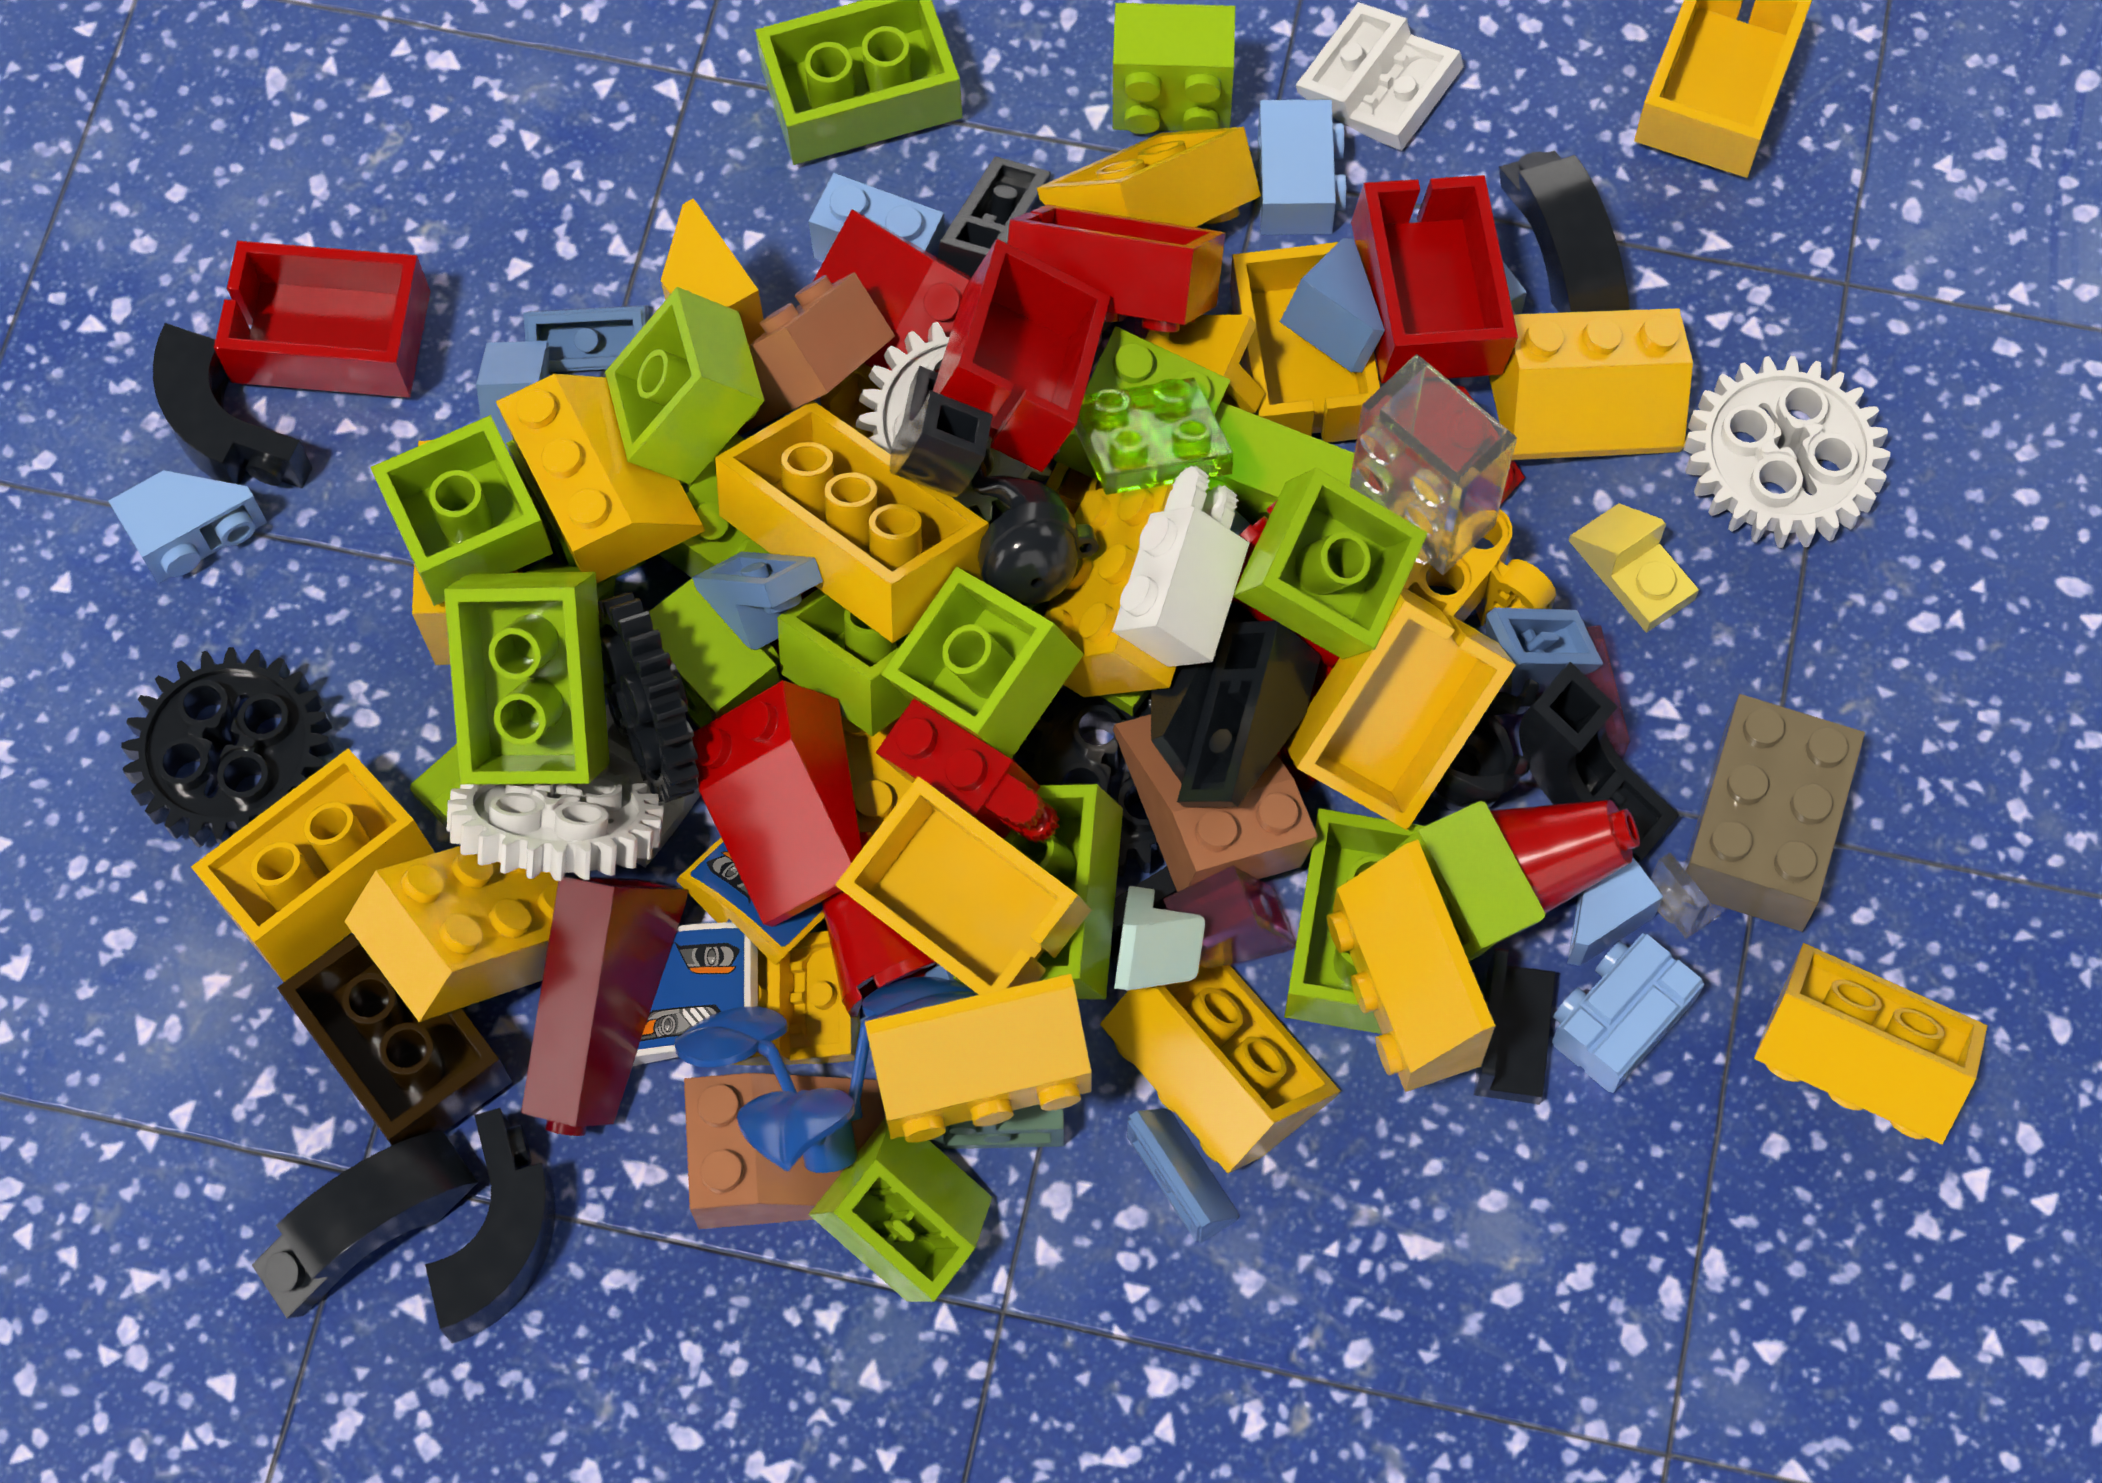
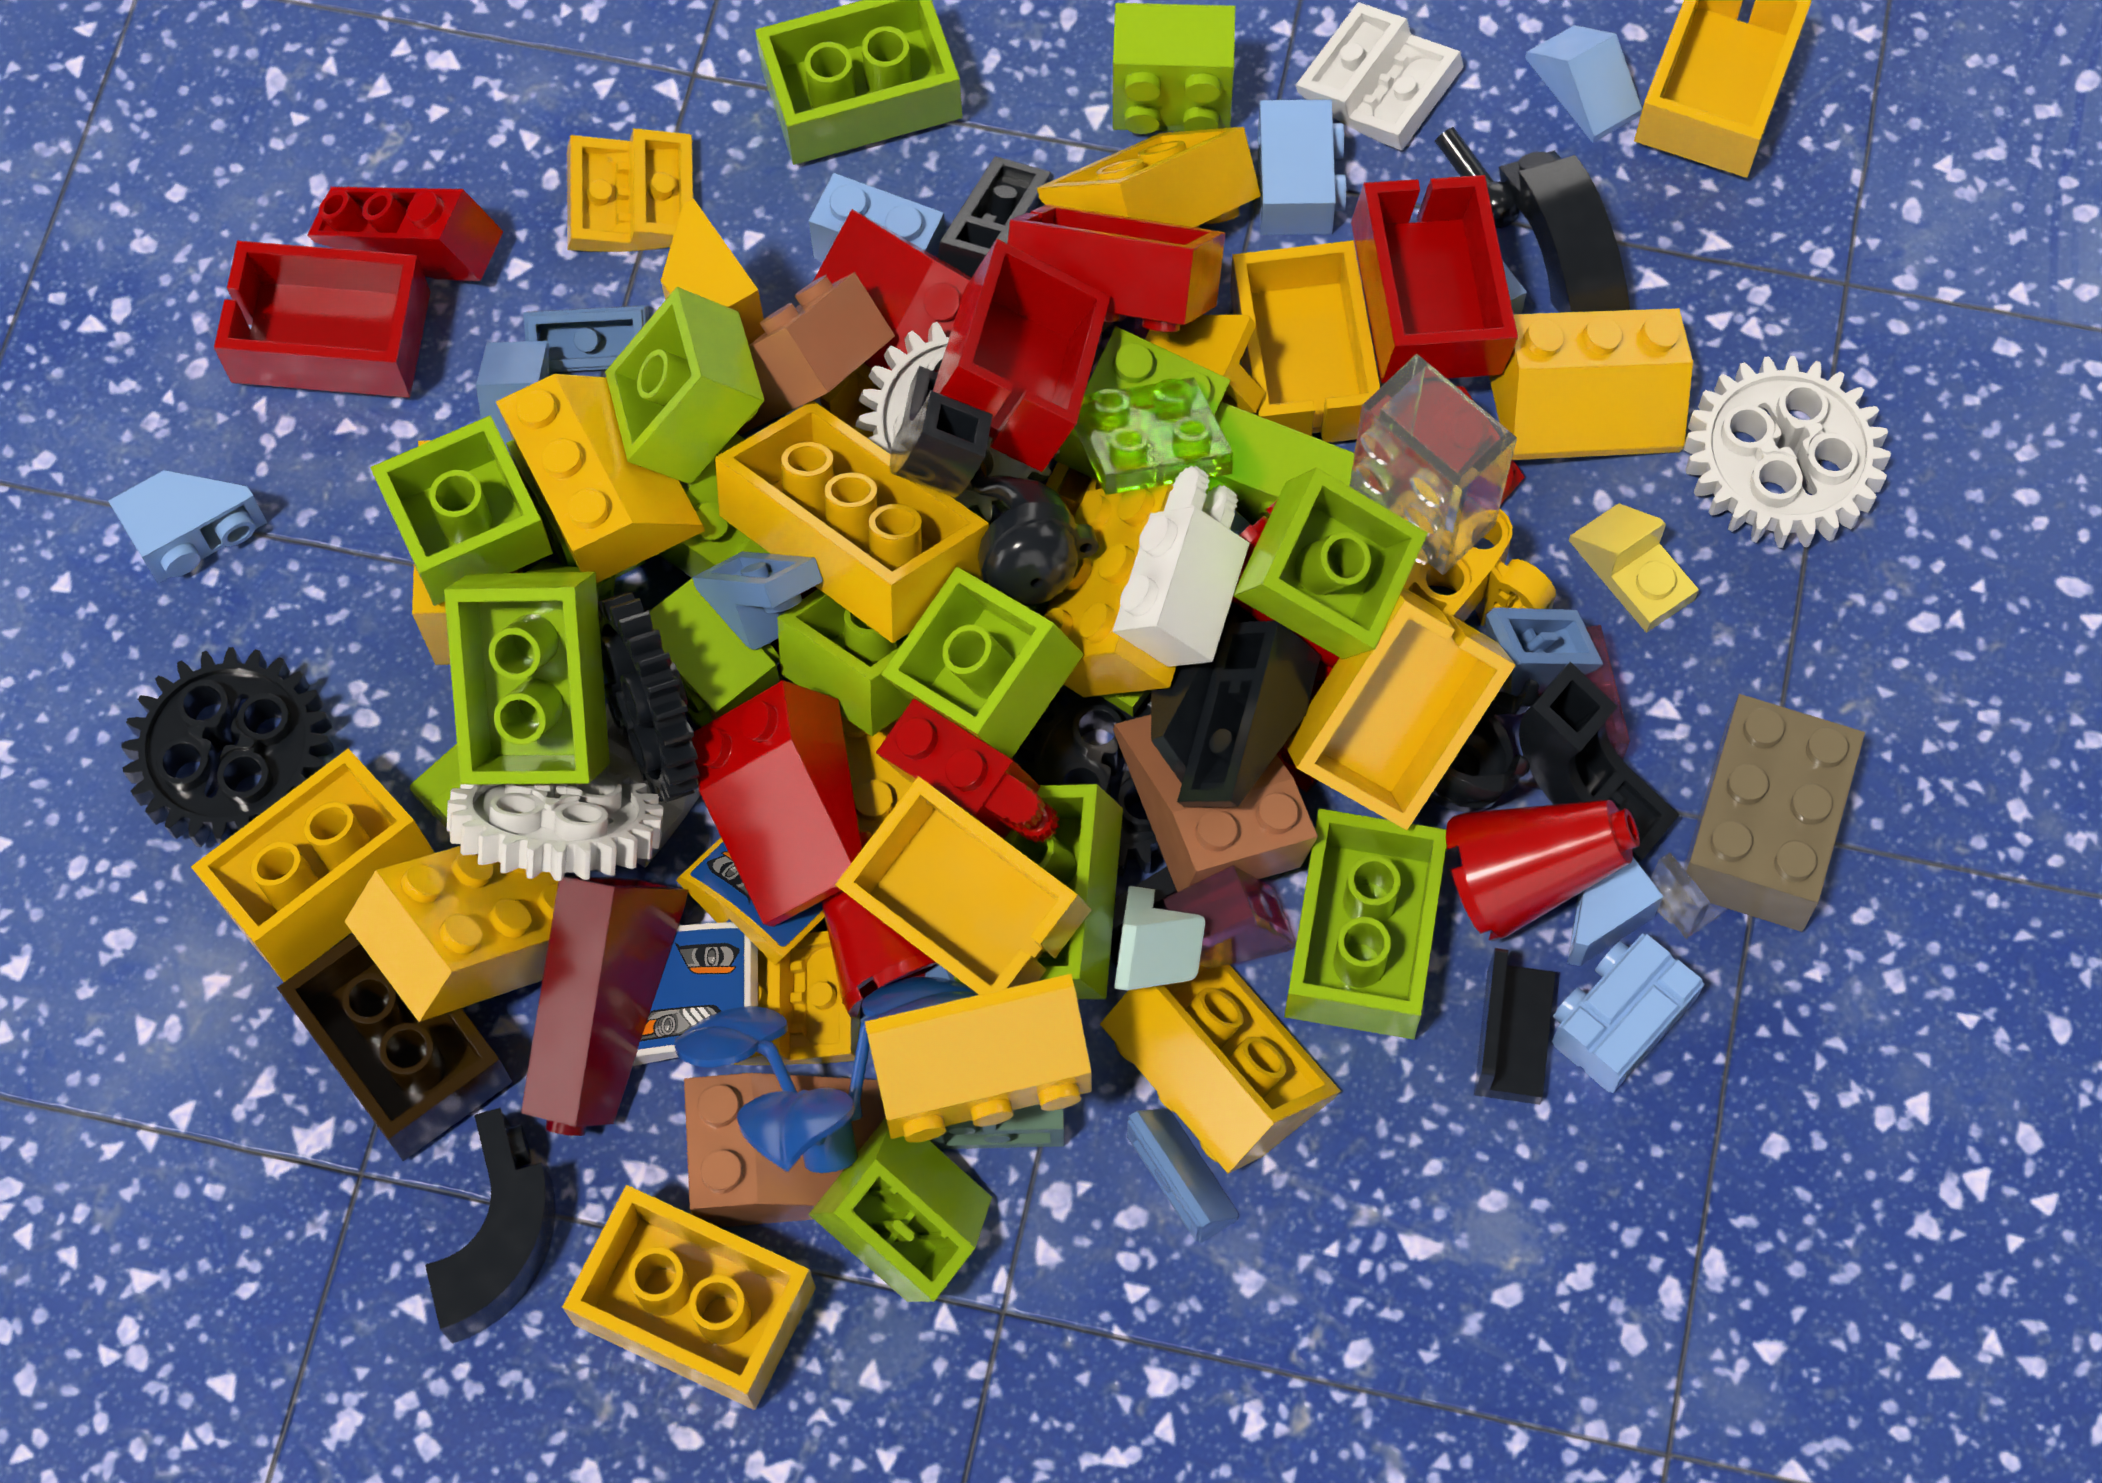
(191, 396): black arch -> none
(359, 1212): black arch -> none
(437, 225): none -> red slope
(627, 191): none -> yellow slope
(690, 1297): none -> yellow brick
(1337, 308): medium blue slope -> none
(1411, 970): yellow slope -> none
(1467, 164): none -> black bar
(1478, 878): lime panel -> none
(1588, 79): none -> light blue slope
(1872, 1045): yellow slope -> none

